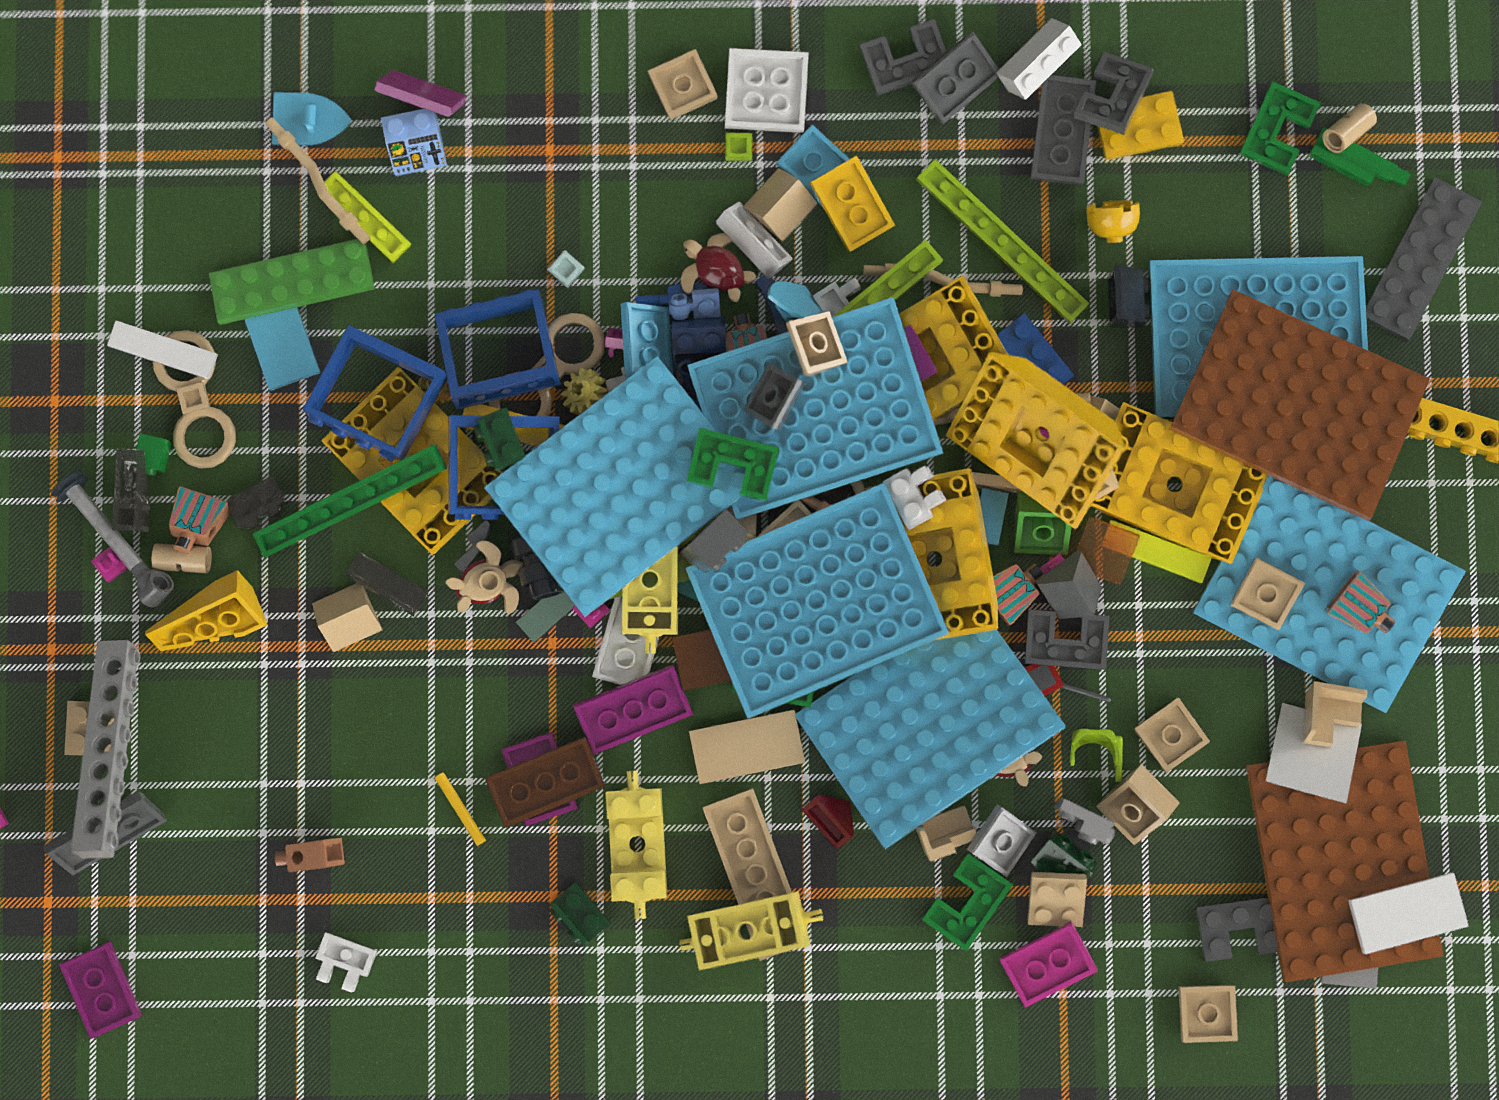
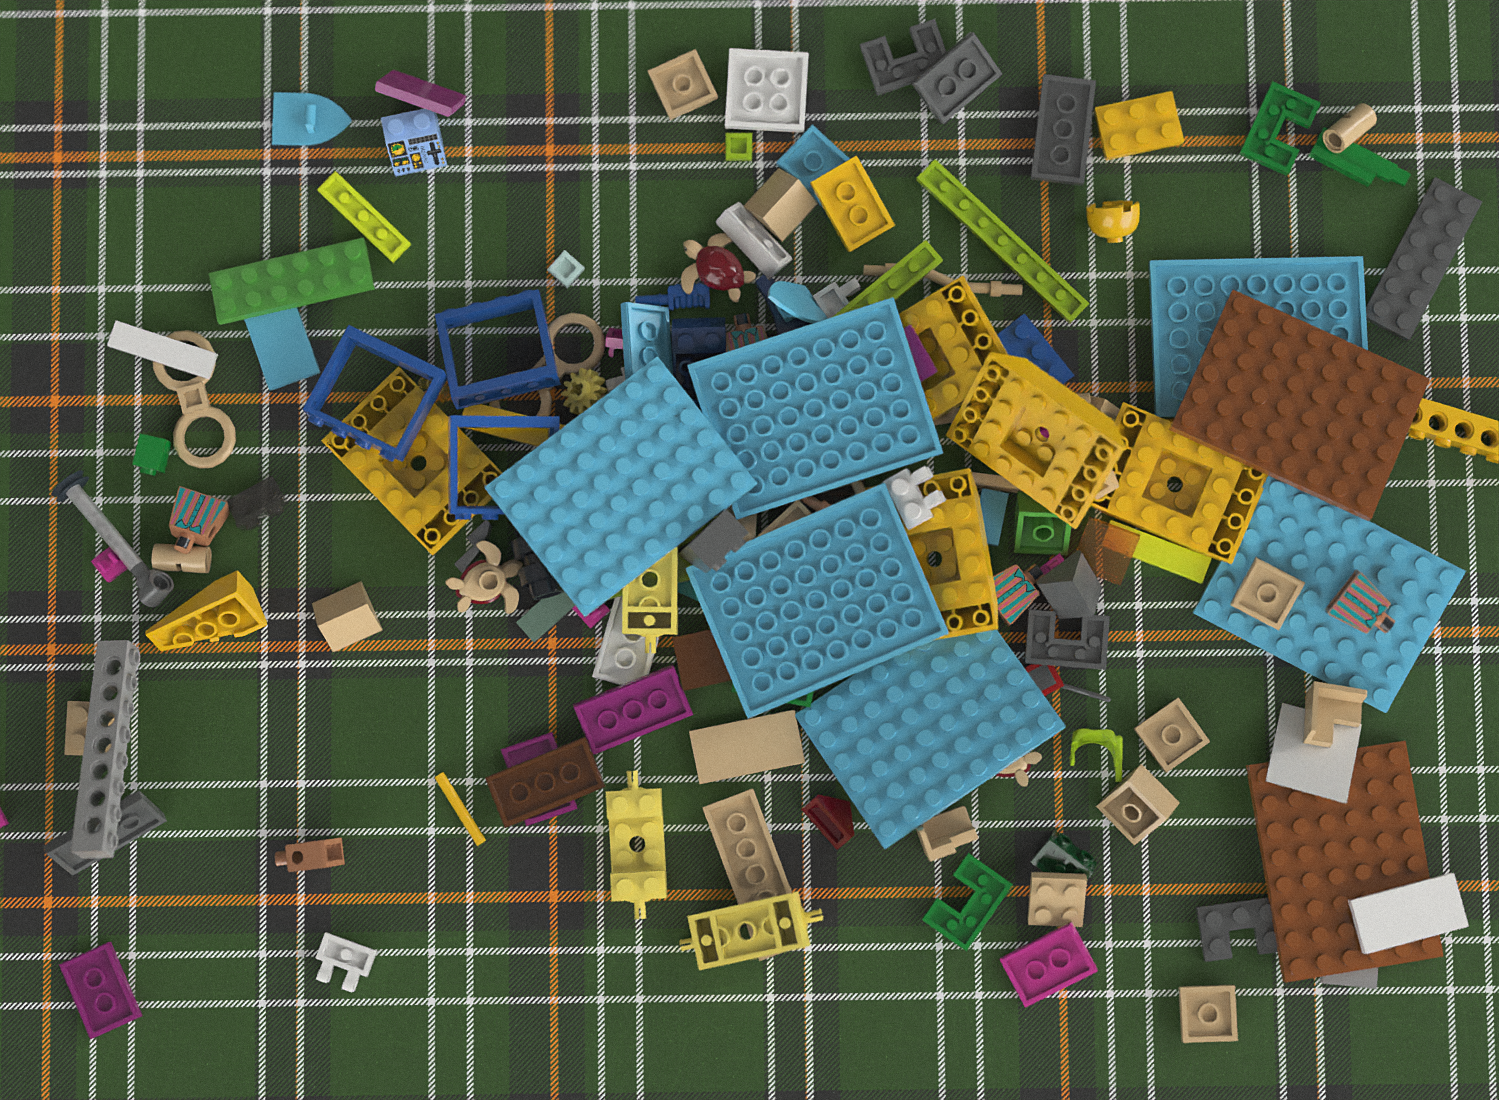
(131, 492): clear smoke slope -> none
(288, 142): tan bar -> none
(350, 501): green plate -> none
(386, 584): clear smoke tile -> none
(499, 439): dark green bracket -> none
(579, 914): dark green bracket -> none
(703, 304): medium blue plate -> none
(753, 456): green plate -> none
(774, 396): dark grey slope -> none
(816, 343): tan slope -> none
(1001, 840): light grey tile -> none
(1038, 58): white brick -> none
(1090, 825): light grey plate -> none
(1126, 297): black slope -> none
(1130, 82): dark grey plate -> none

